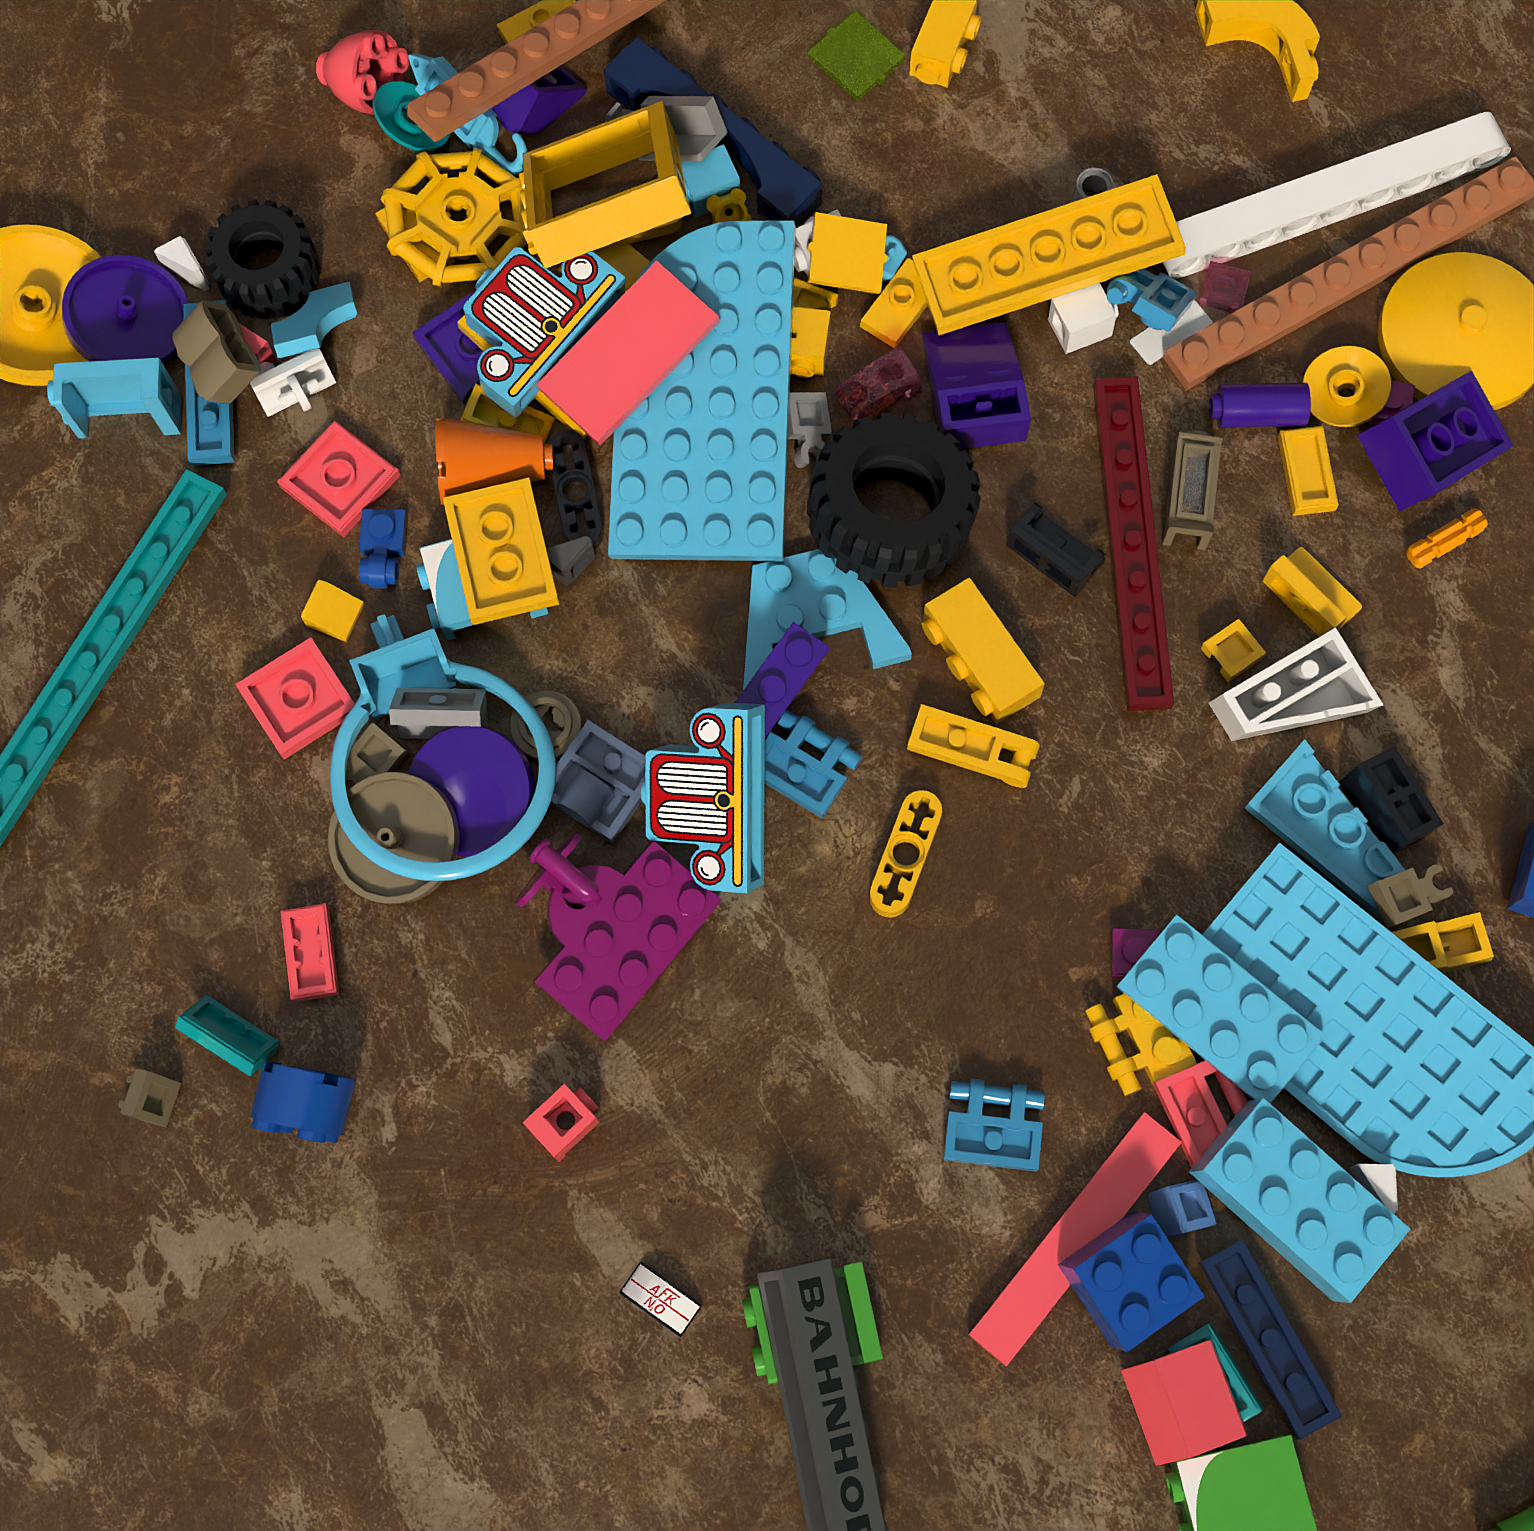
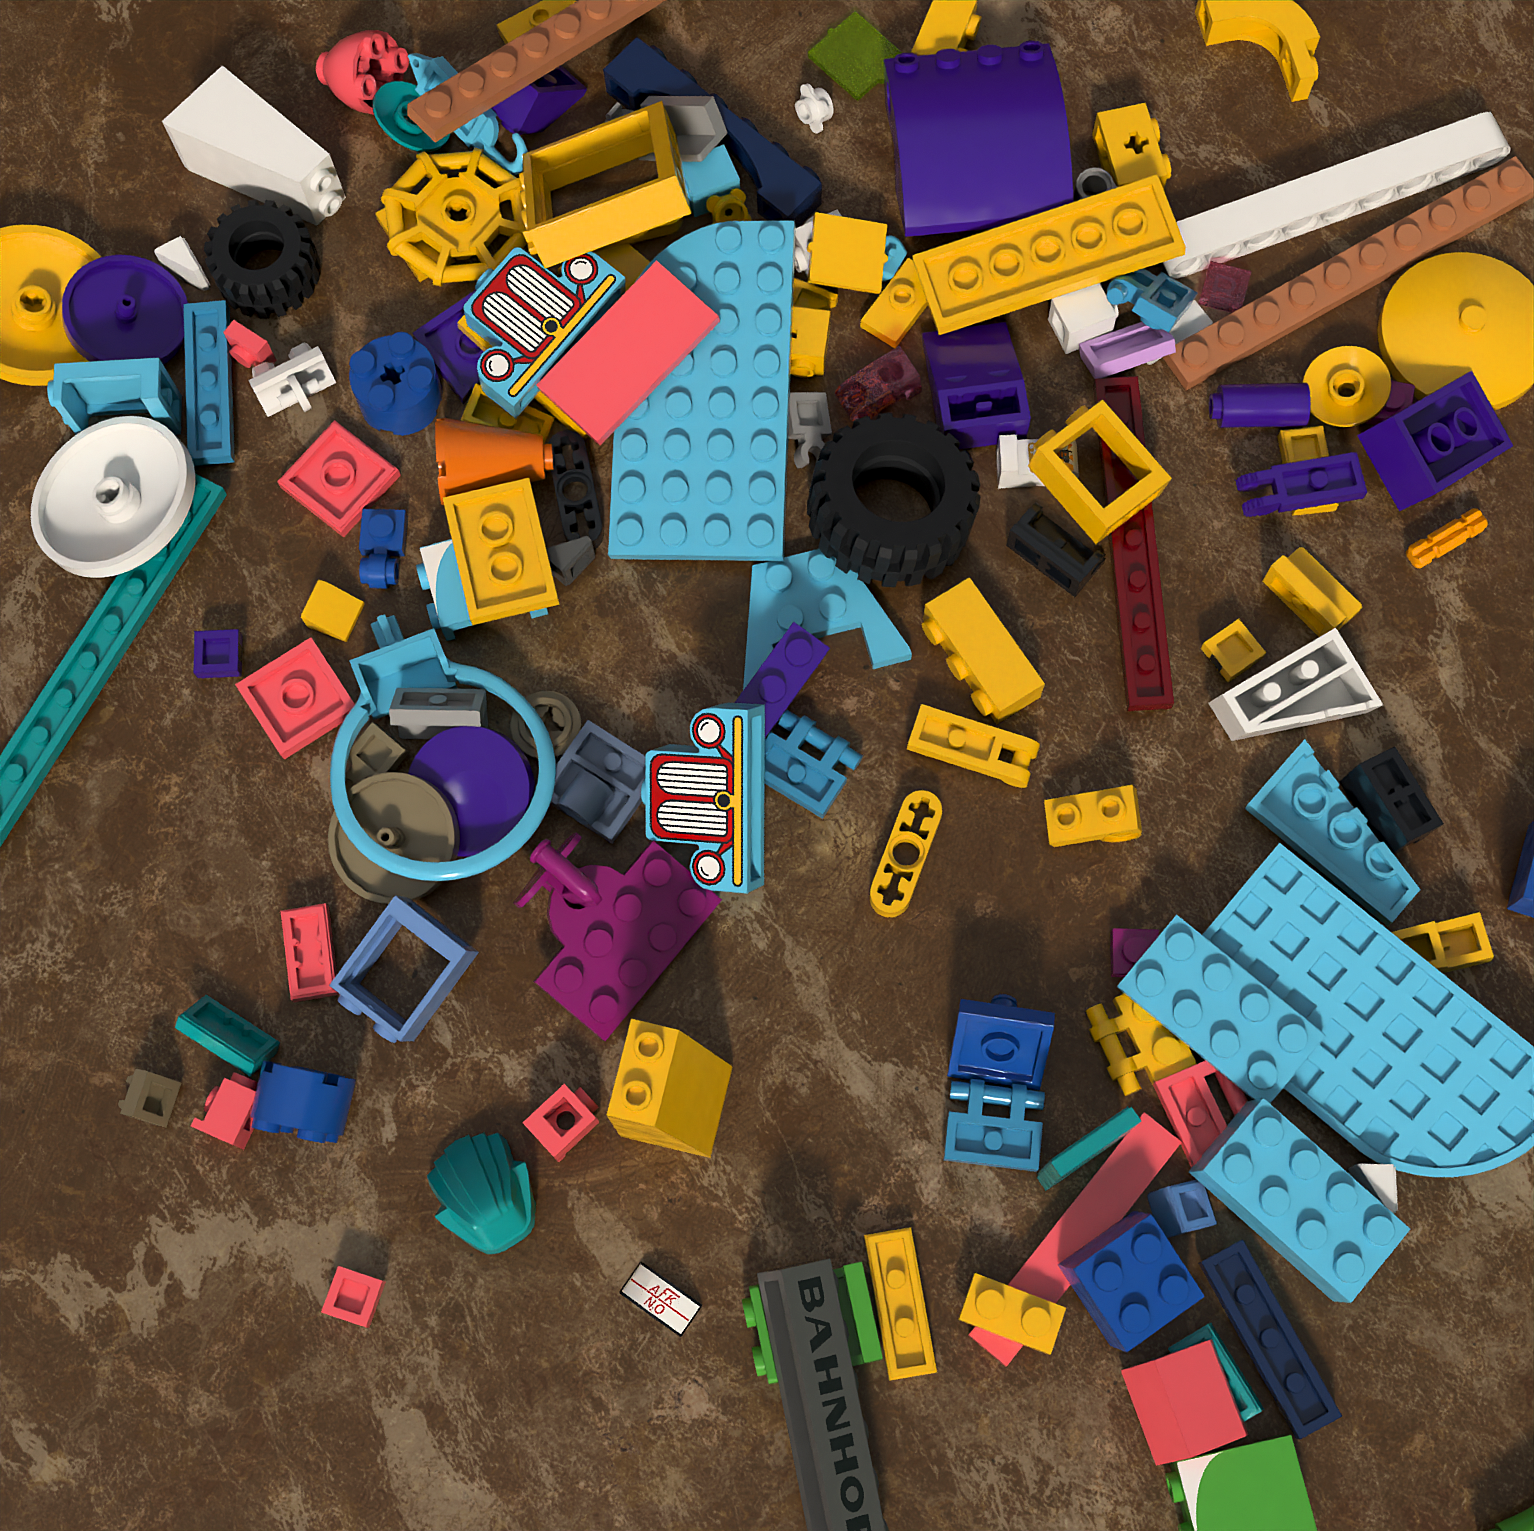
(113, 496): none -> white dish
(215, 352): dark tan brick -> none
(218, 653): none -> dark purple plate
(229, 1111): none -> coral brick
(253, 149): none -> white slope
(310, 324): medium azure tile -> none
(353, 1297): none -> coral plate
(358, 999): none -> medium blue window
(396, 384): none -> blue brick
(483, 1193): none -> teal hair
(668, 1090): none -> yellow slope
(814, 107): none -> white plate
(900, 1304): none -> yellow tile
(977, 137): none -> dark purple slope
(1000, 1042): none -> blue tile
(1012, 1313): none -> yellow plate
(1014, 457): none -> white leg
(1073, 495): none -> yellow window
(1088, 1147): none -> teal tile
(1094, 815): none -> yellow plate
(1125, 349): none -> lavender tile
(1129, 145): none -> yellow brick
(1192, 487): dark tan window -> none
(1304, 484): none -> dark purple hinge
(1407, 895): dark tan plate -> none

